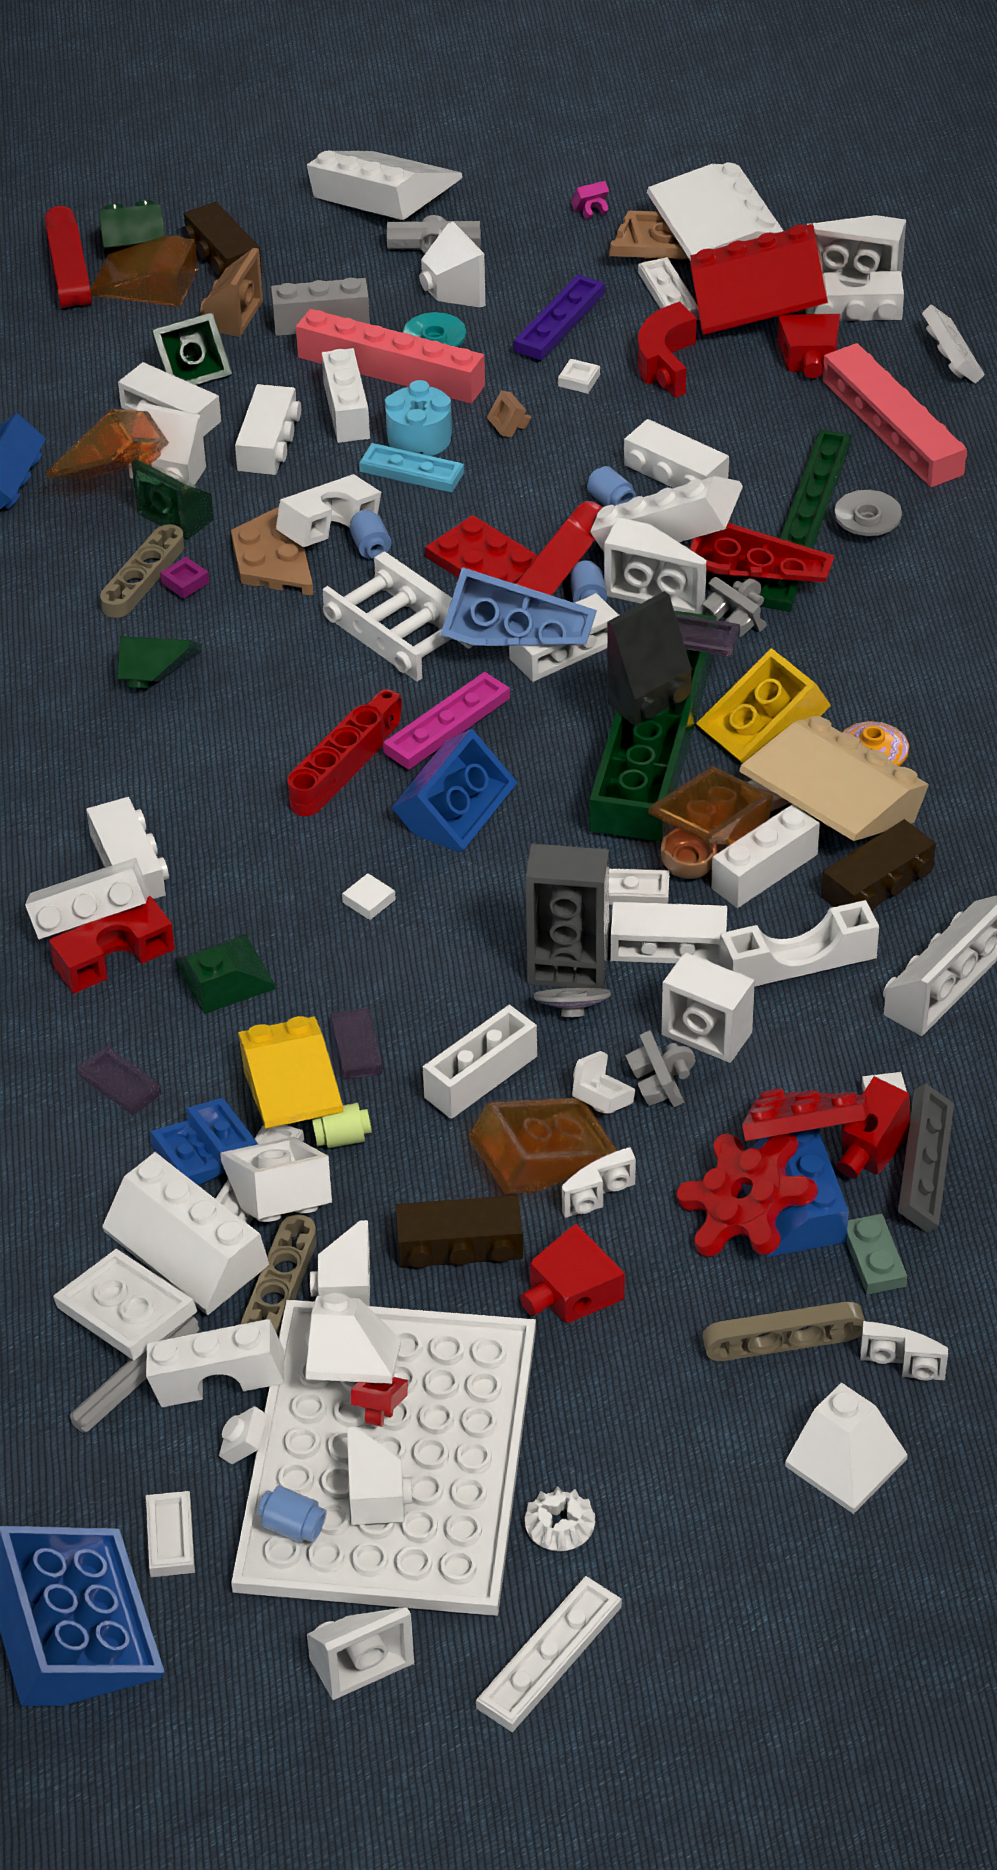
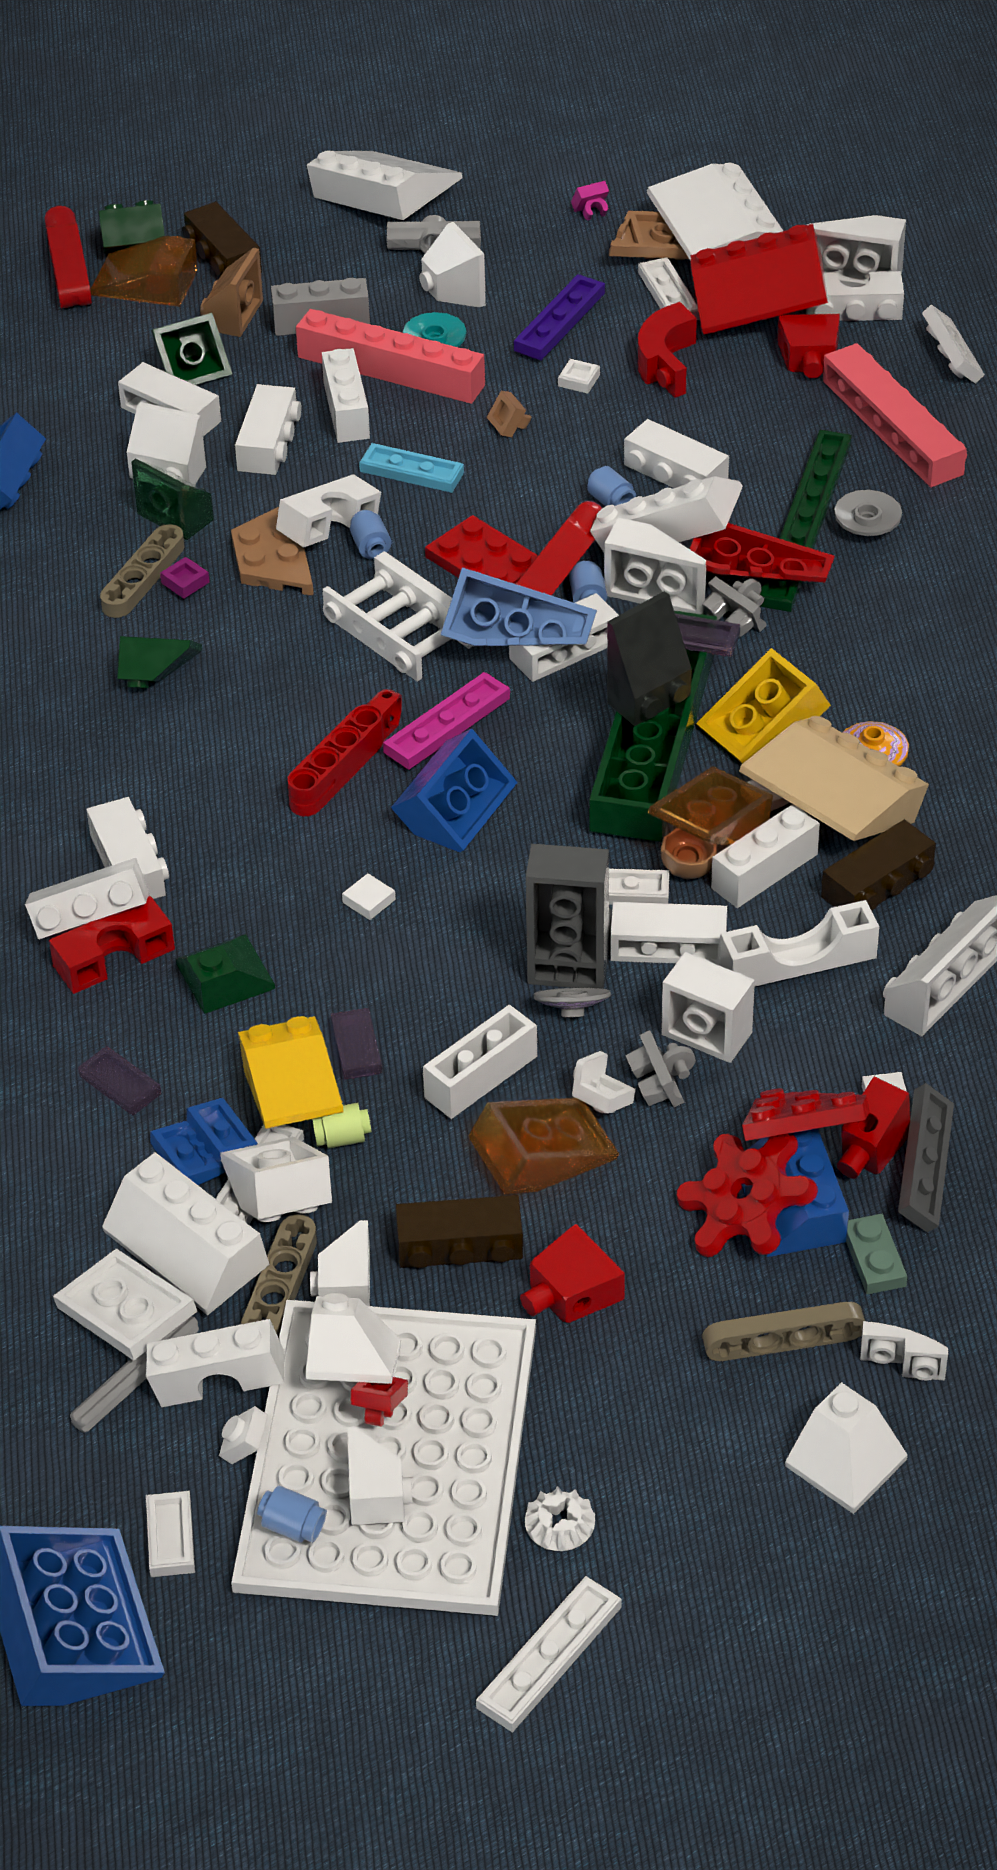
(112, 446): clear orange slope -> none
(361, 1649): white slope -> none
(419, 419): medium azure brick -> none
(586, 1187): white slope -> none

